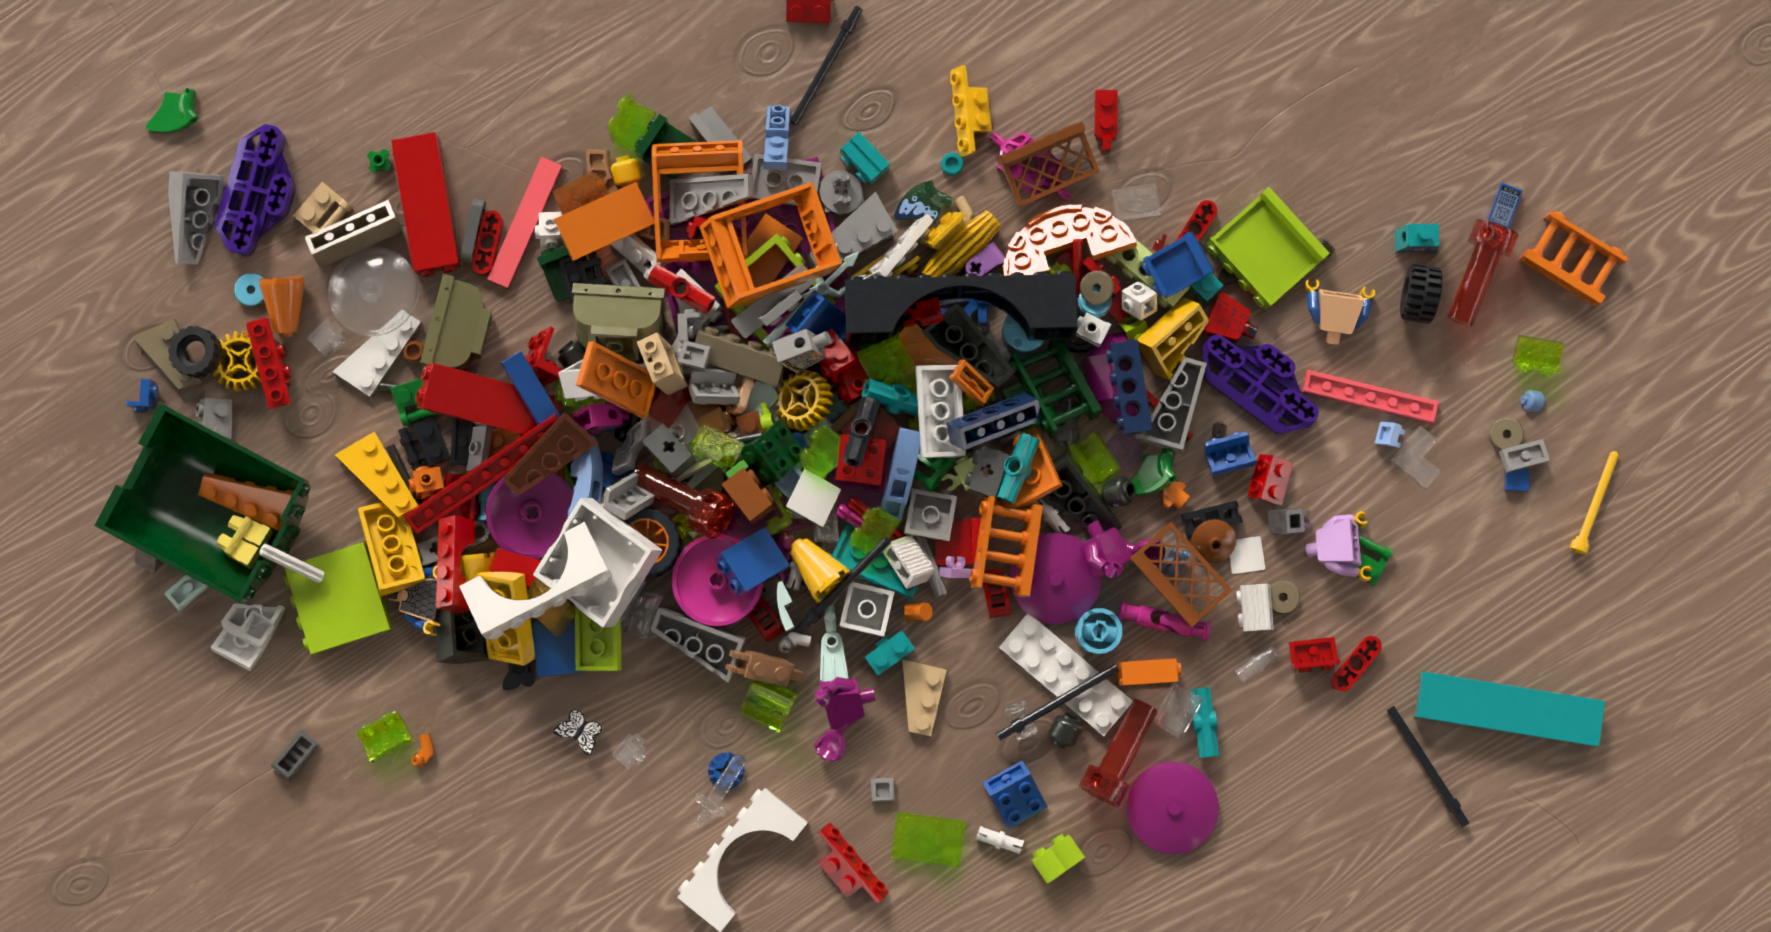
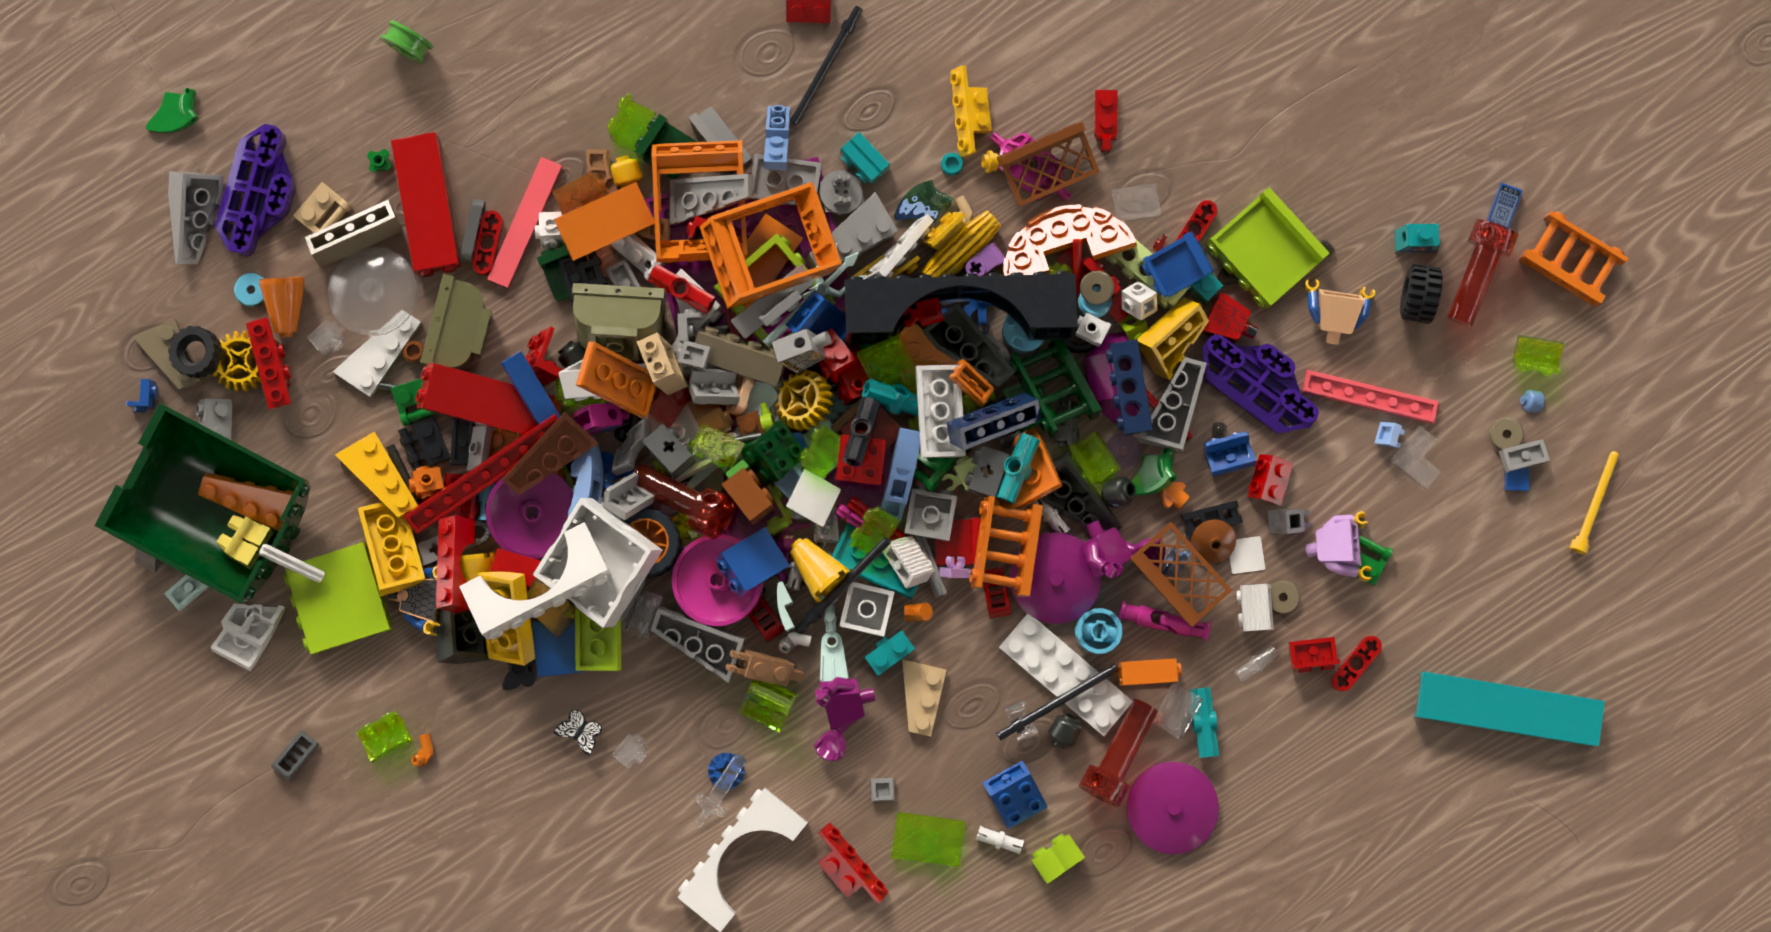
(406, 42): none -> bright green wheel
(989, 161): none -> yellow plate
(1452, 803): black bar -> none

